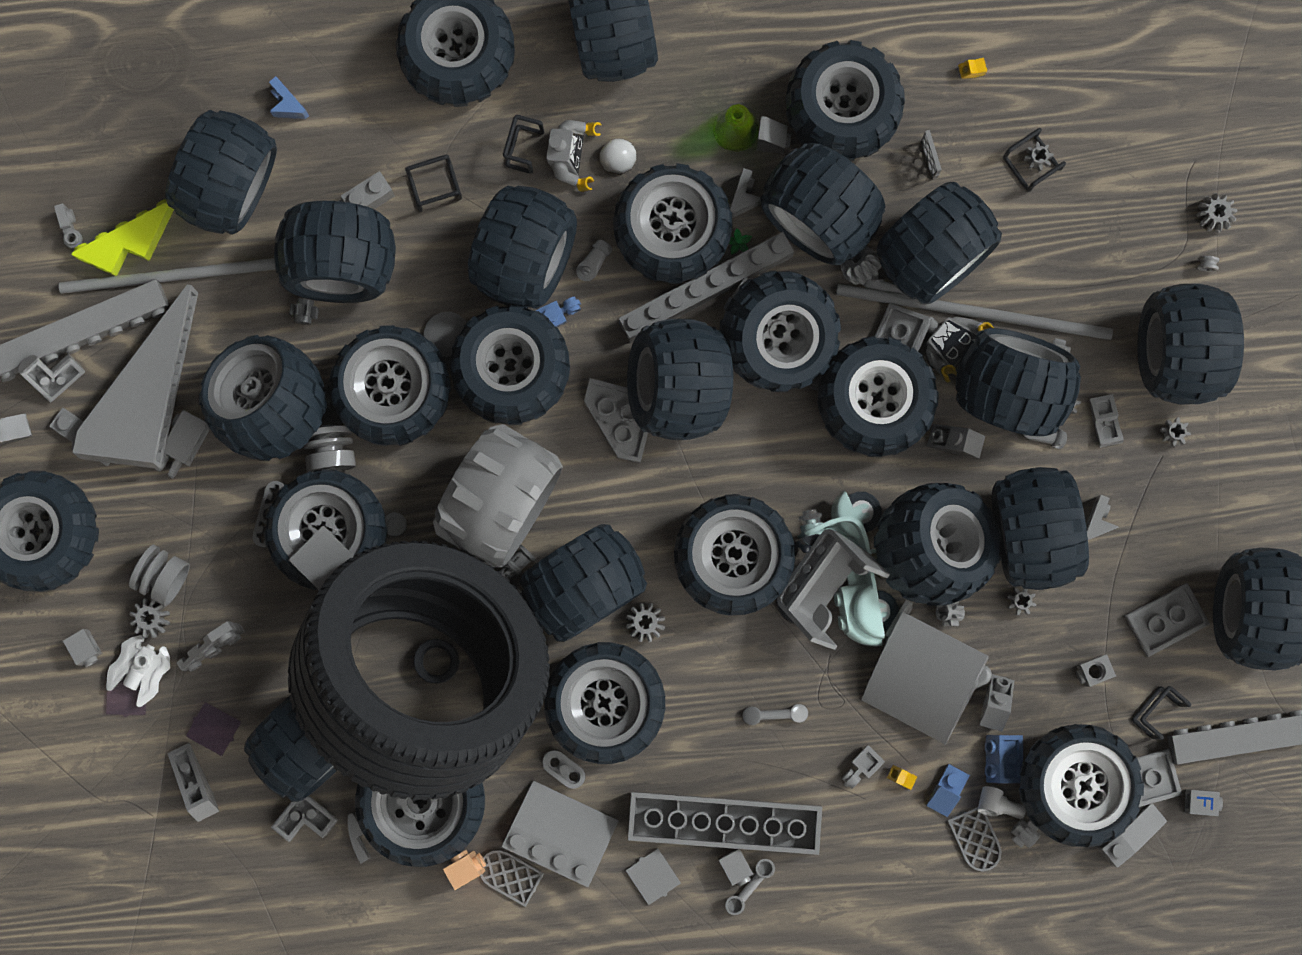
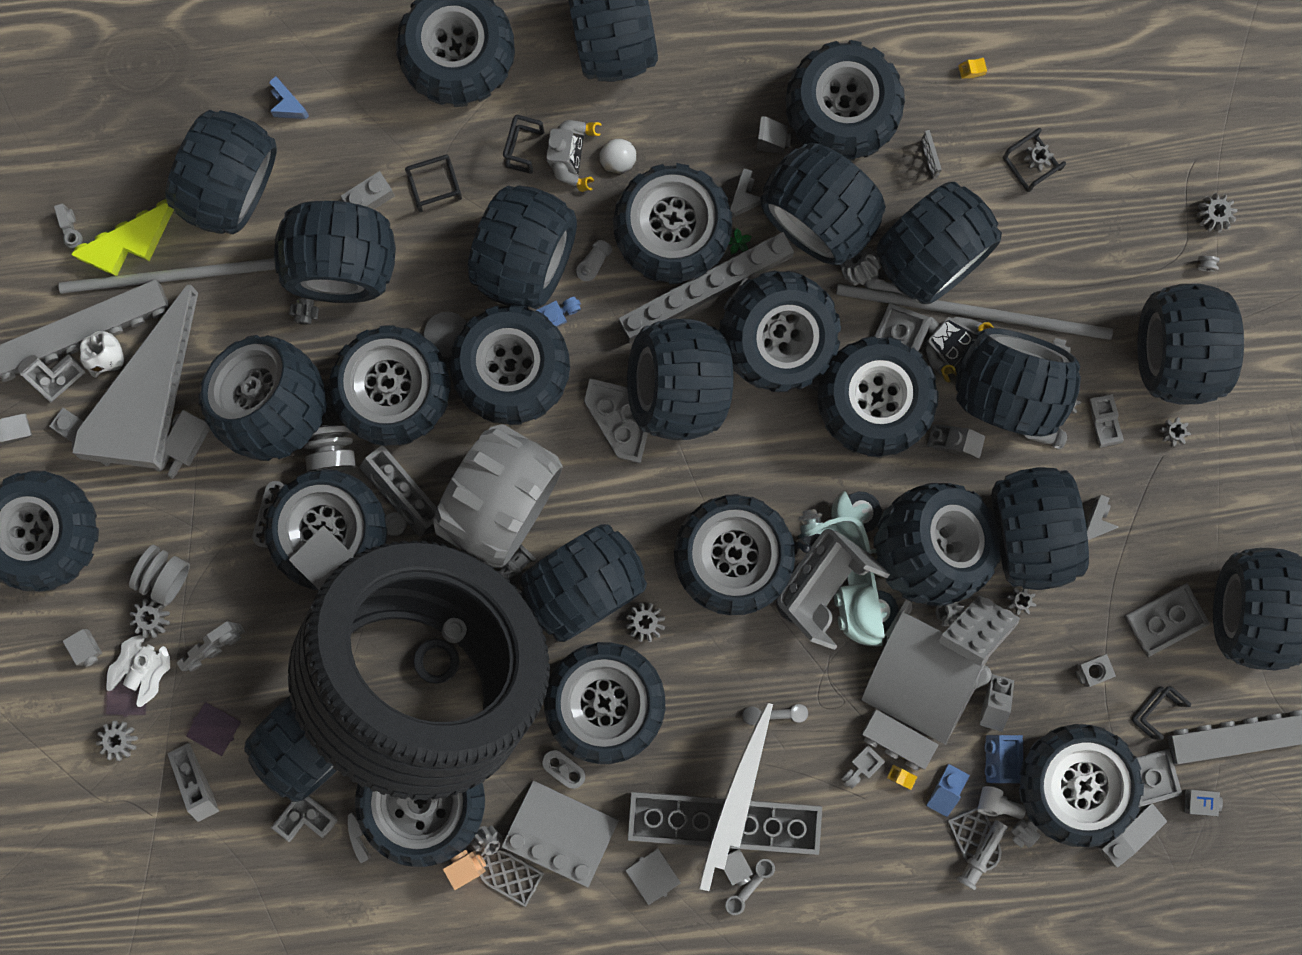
(101, 353): none -> white piece
(116, 731): none -> light grey gear
(400, 490): none -> light grey brick
(454, 630): none -> light grey tile
(487, 840): none -> light grey gear
(735, 128): clear neon green cone -> none
(736, 803): none -> white slope
(898, 740): none -> light grey brick
(977, 864): none -> light grey pin
(979, 630): none -> light grey plate

